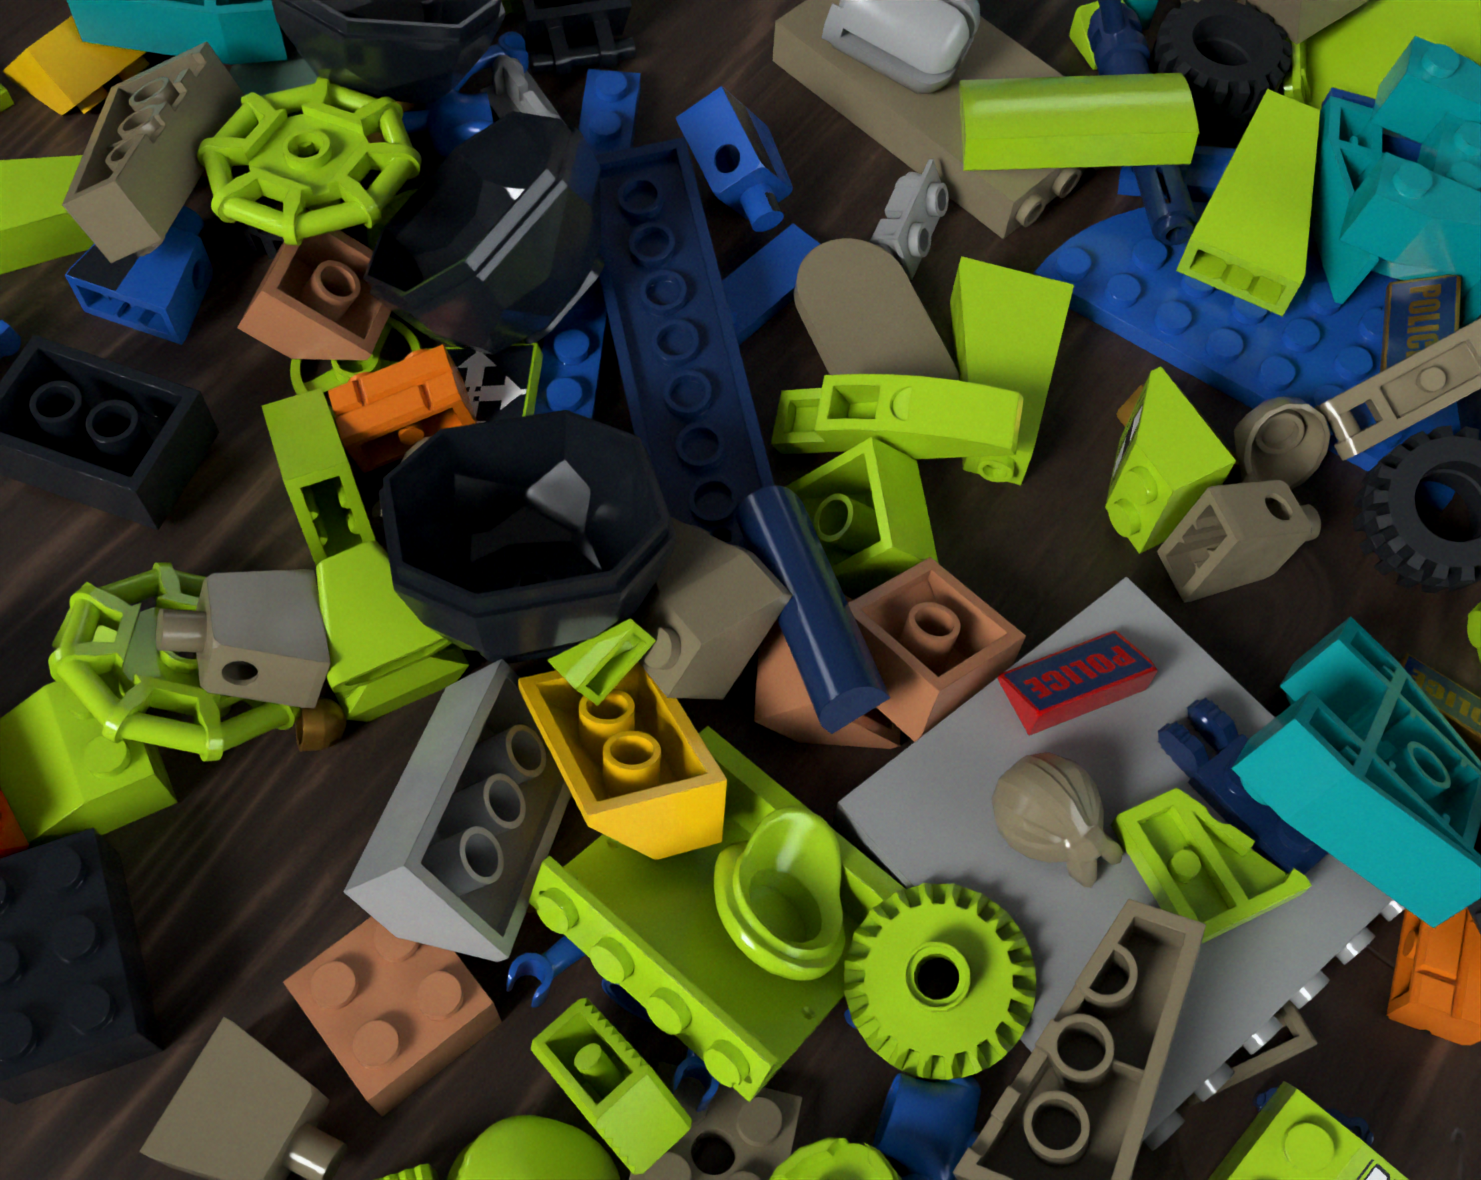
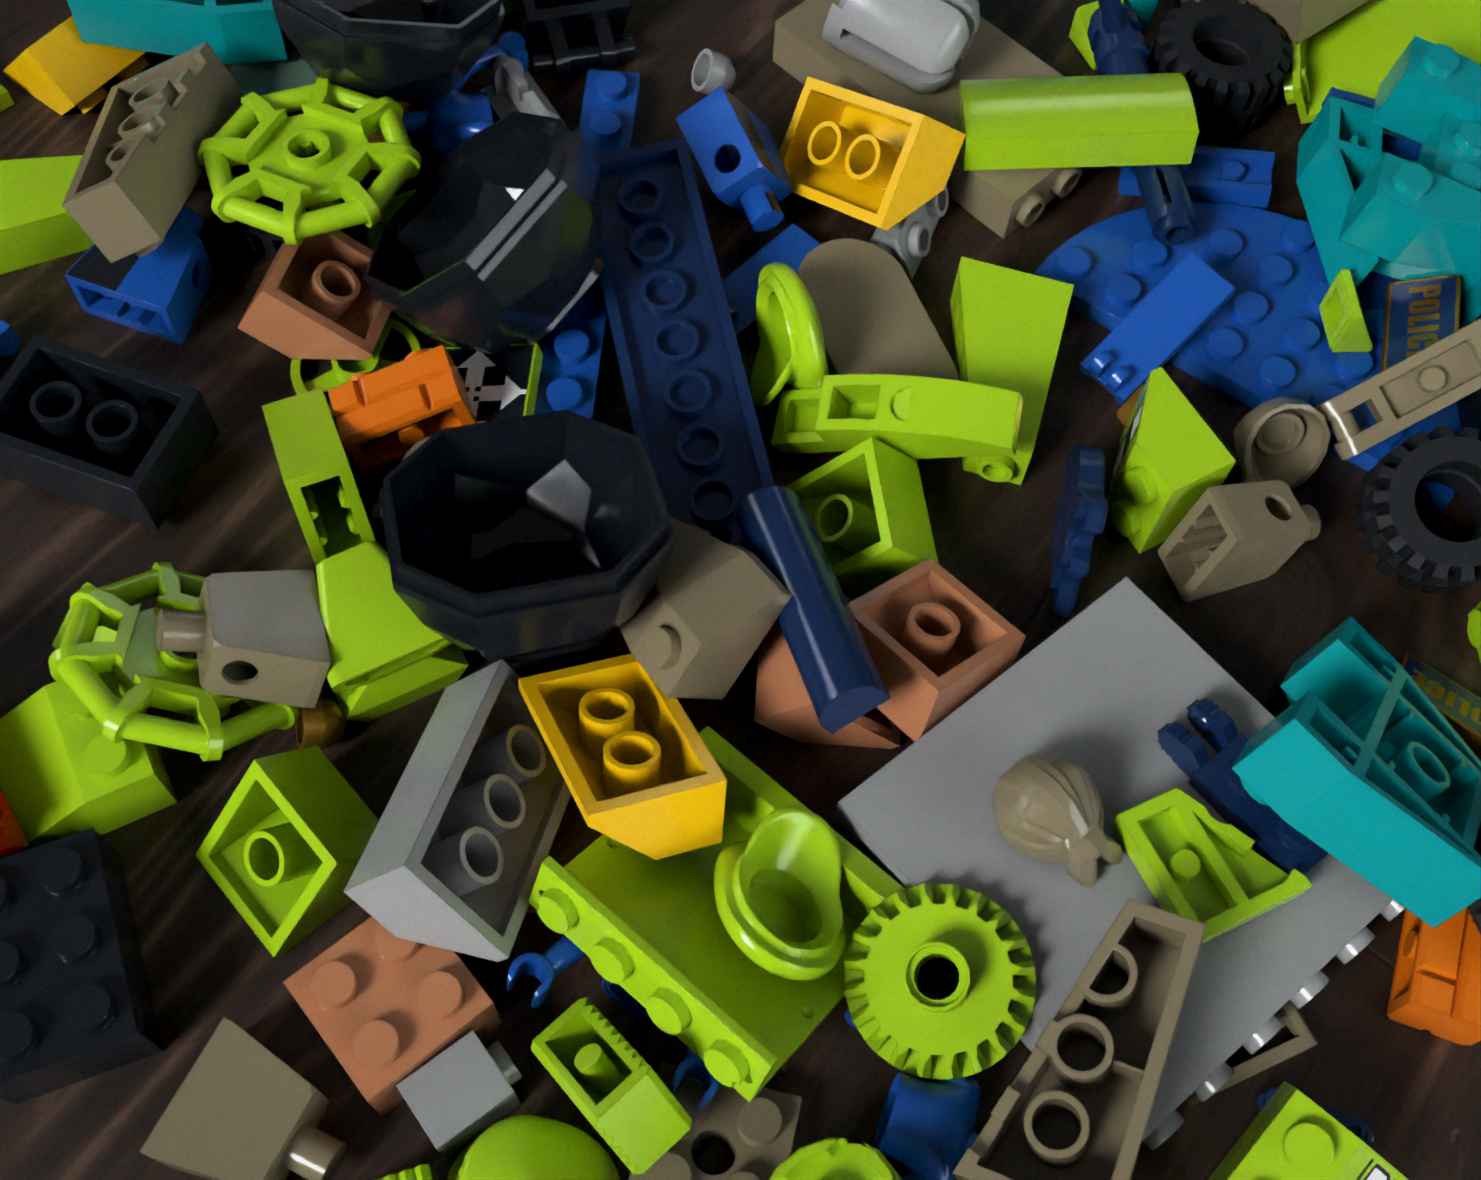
(288, 845): none -> lime slope
(461, 1092): none -> light grey brick
(603, 661): lime piece -> none
(712, 71): none -> light grey hinge
(789, 336): none -> lime piece
(866, 154): none -> yellow slope
(1076, 681): slope -> none
(1078, 519): none -> dark blue tile
(1157, 327): none -> blue hinge
(1260, 213): lime slope -> none
(1344, 316): none -> lime slope

